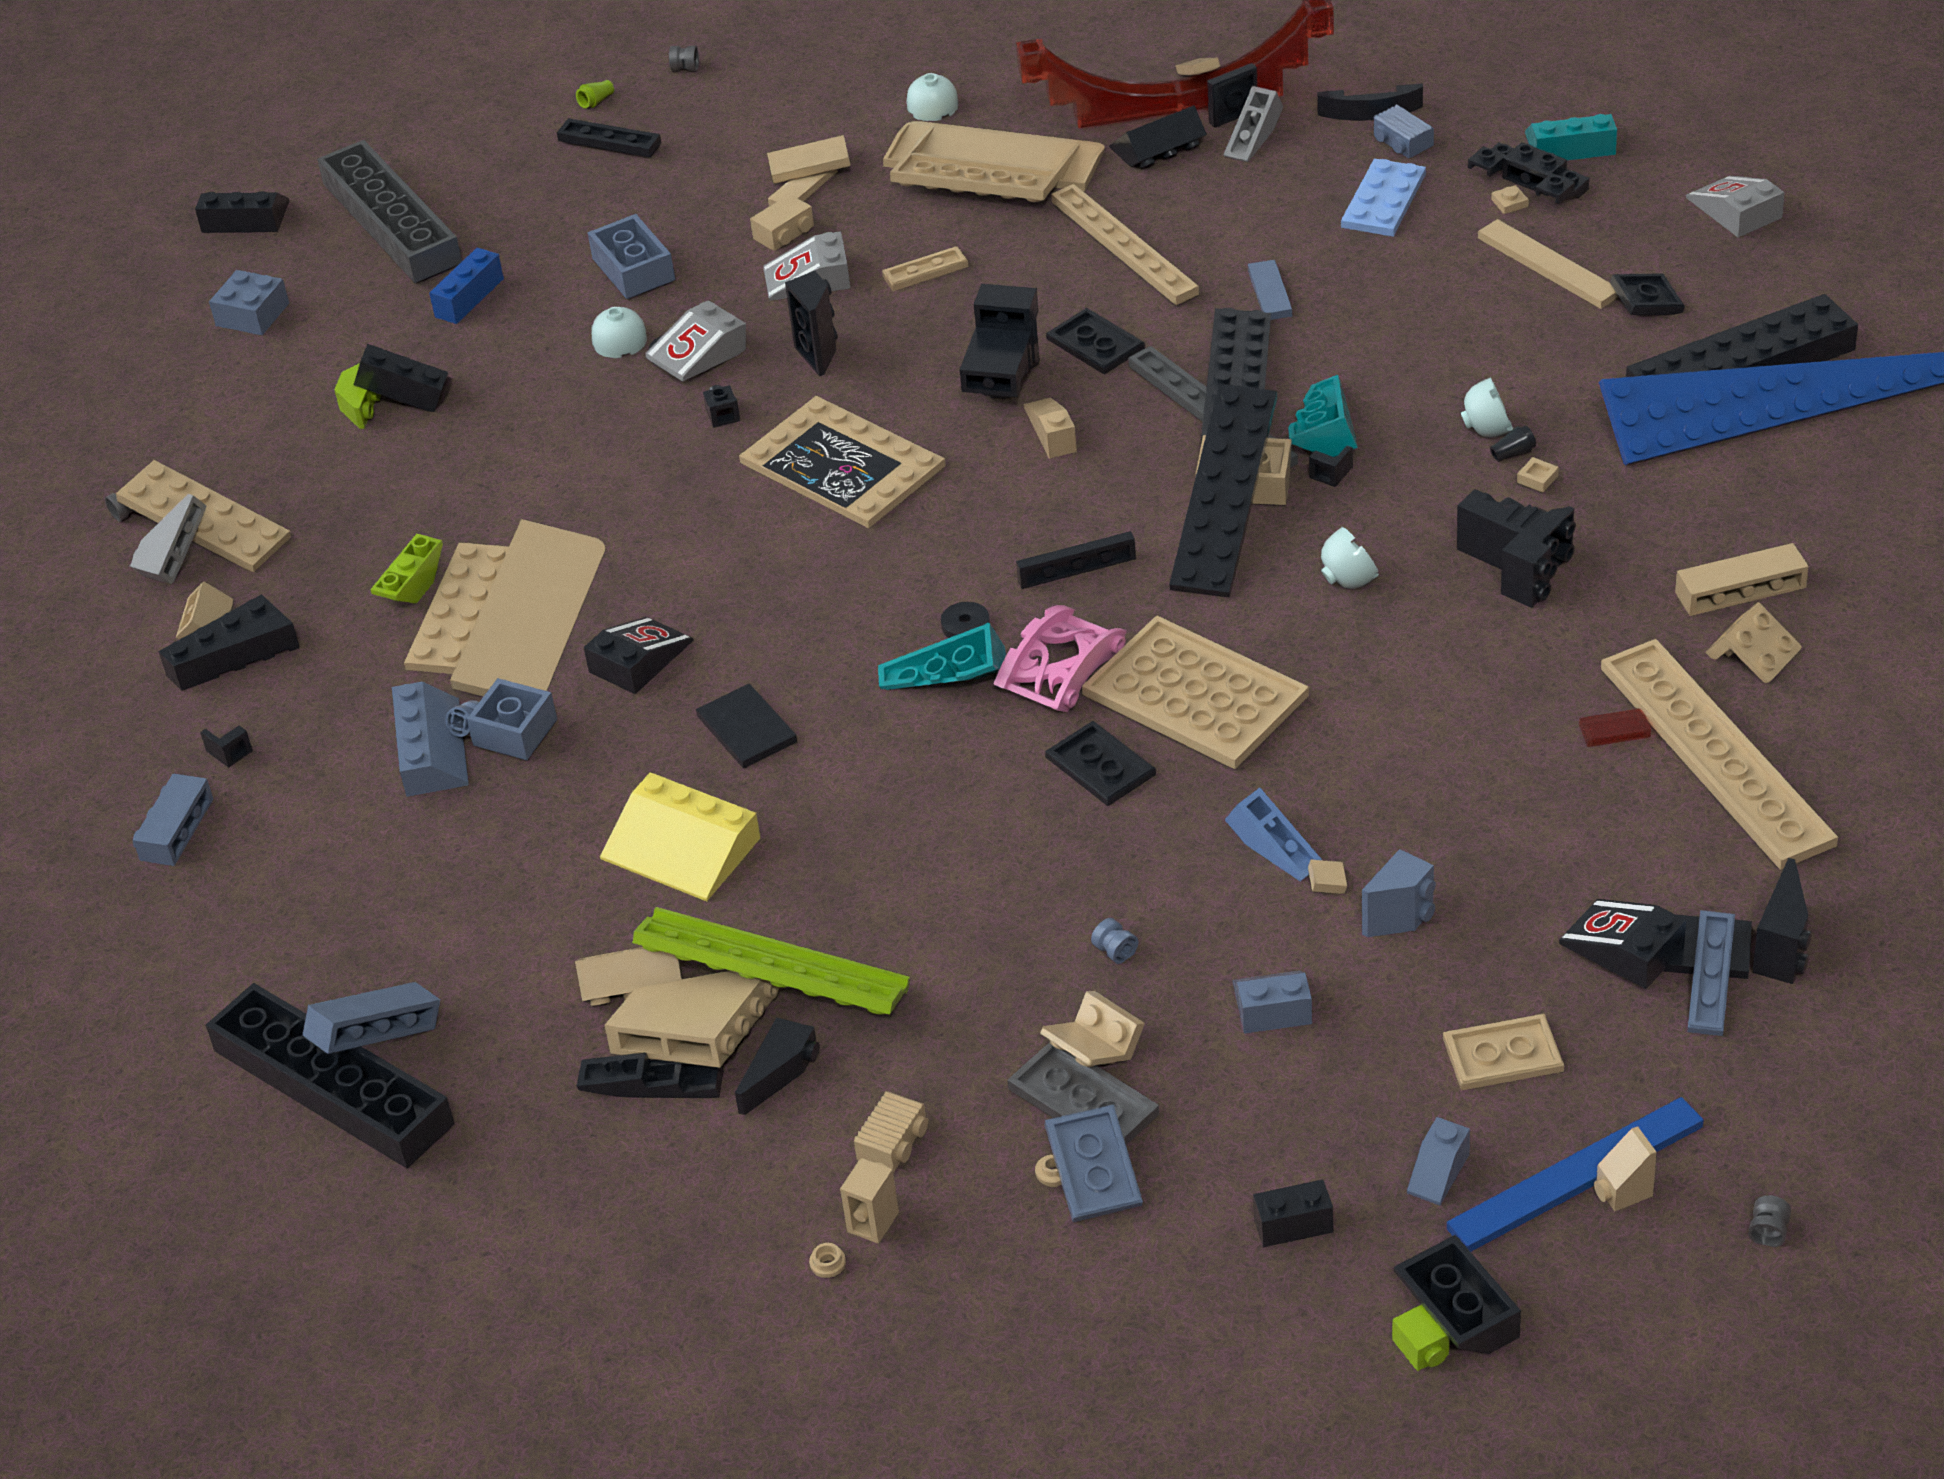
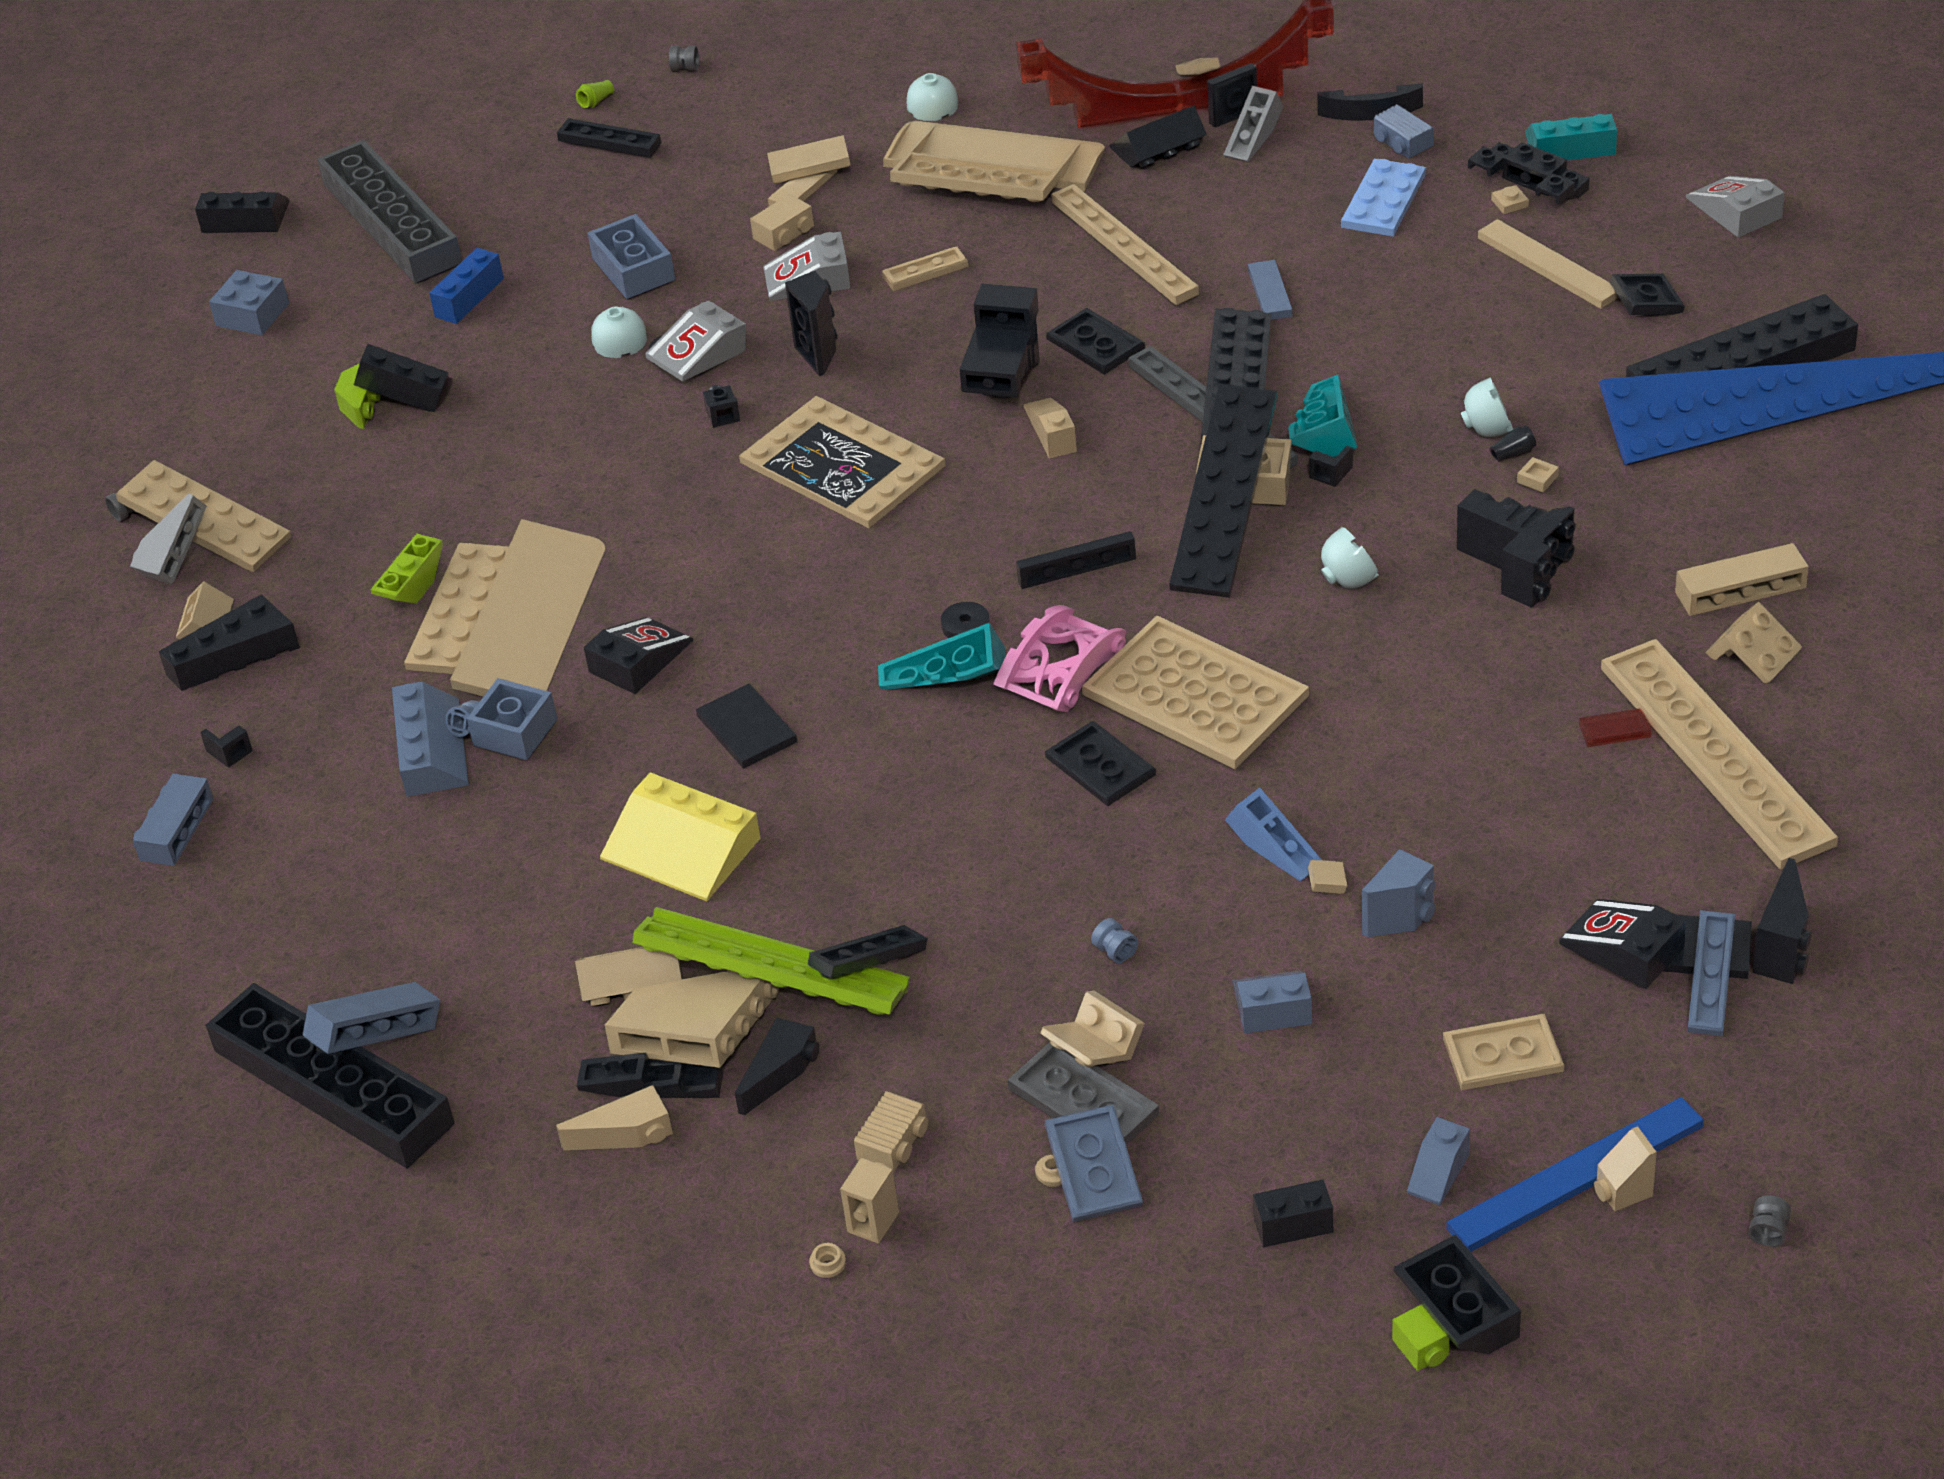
(619, 1124): none -> tan slope
(867, 951): none -> black plate

